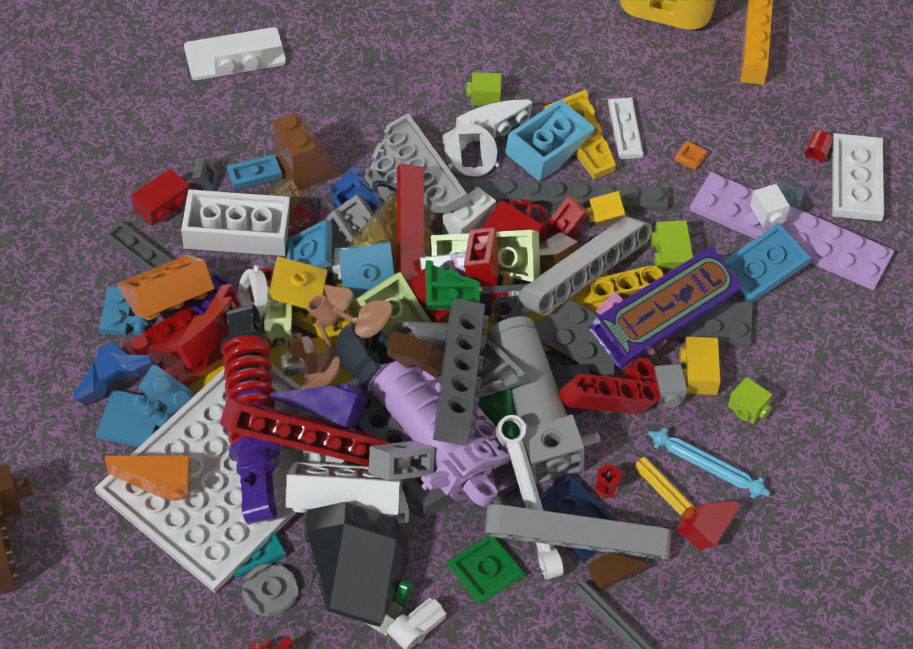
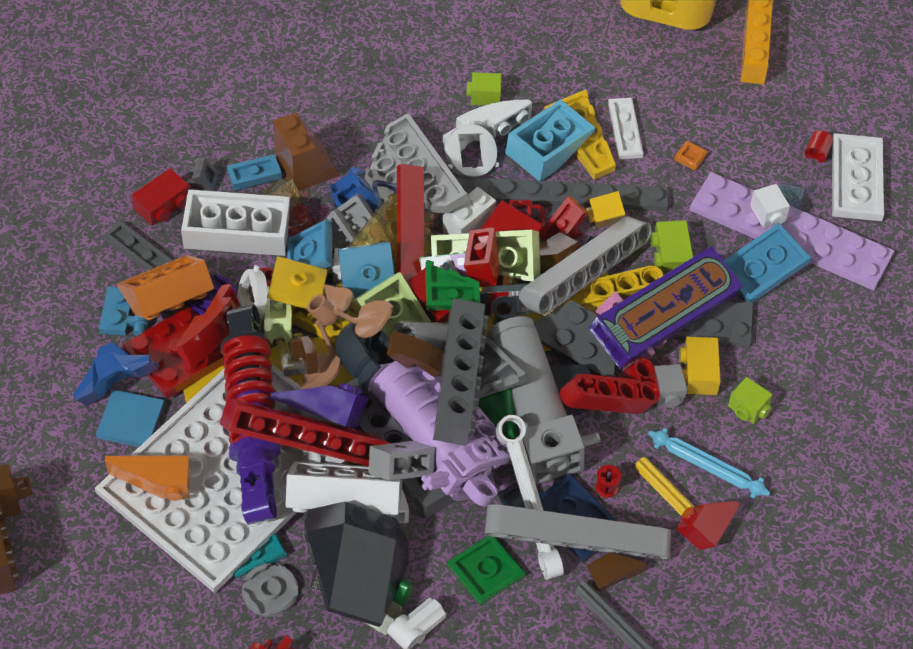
(164, 389): dark azure plate -> none
(234, 53): white bracket -> none

